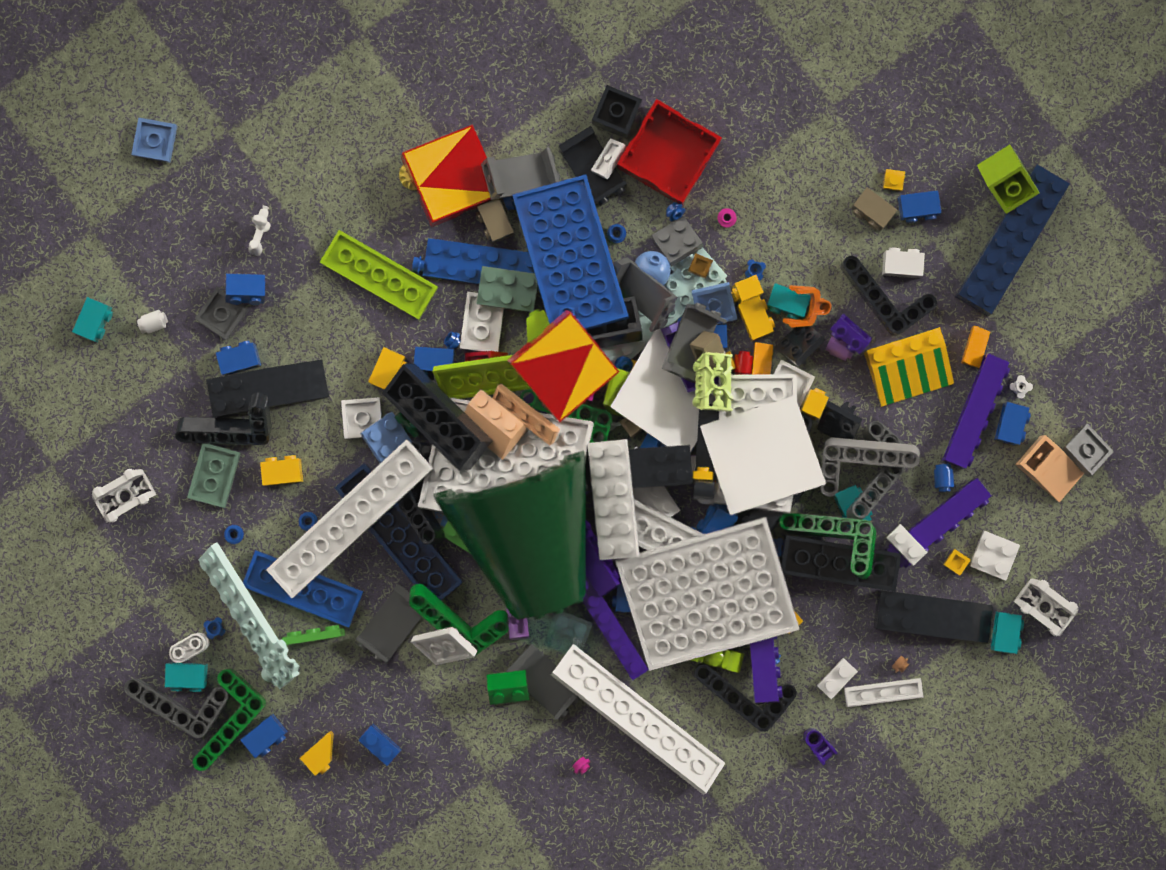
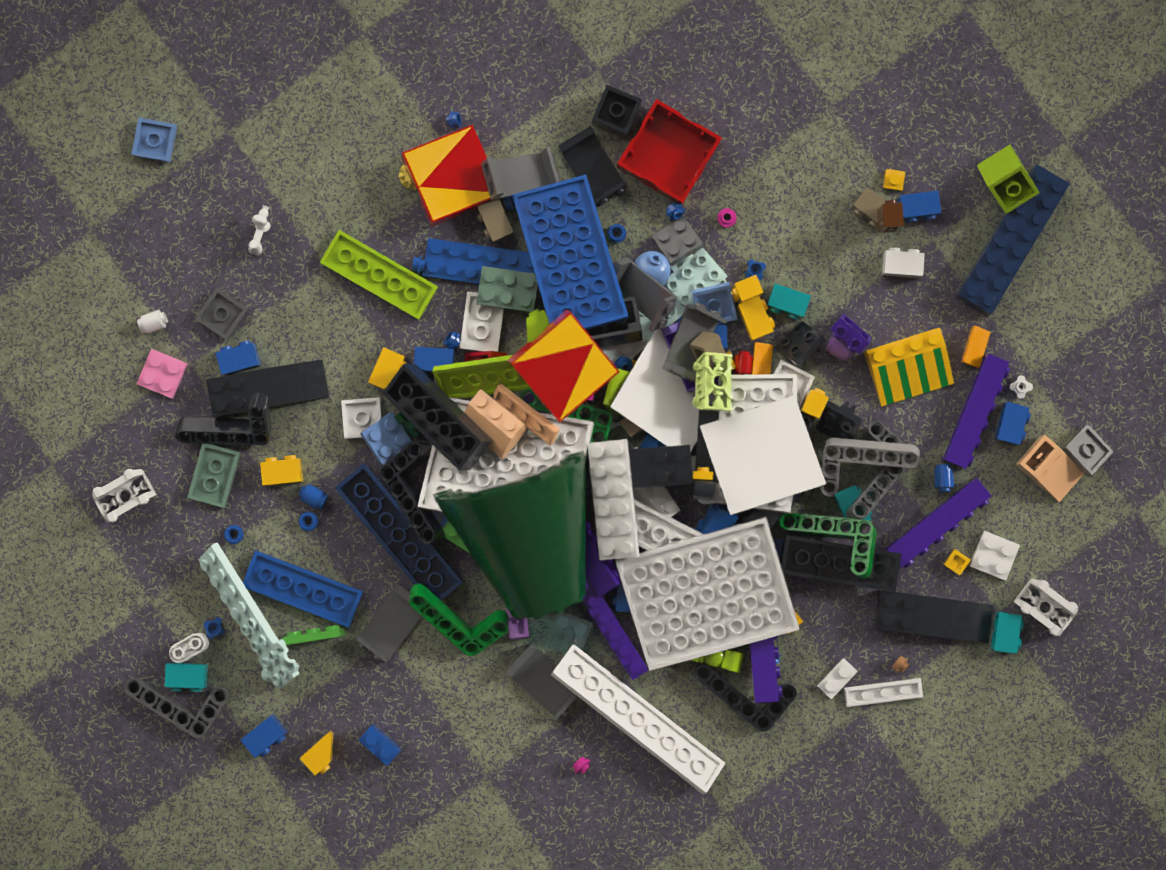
(92, 320): teal brick -> none
(162, 373): none -> bright pink plate
(233, 723): green beam -> none
(245, 289): blue brick -> none
(313, 496): none -> blue brick
(349, 518): white plate -> none
(444, 646): white plate -> none
(453, 120): none -> blue plate
(507, 687): green slope -> none
(608, 158): white plate -> none
(700, 265): pearl gold tile -> none
(817, 306): orange piece -> none
(821, 747): dark purple piece -> none
(883, 300): black beam -> none
(890, 217): none -> reddish brown brick
(906, 544): white plate -> none

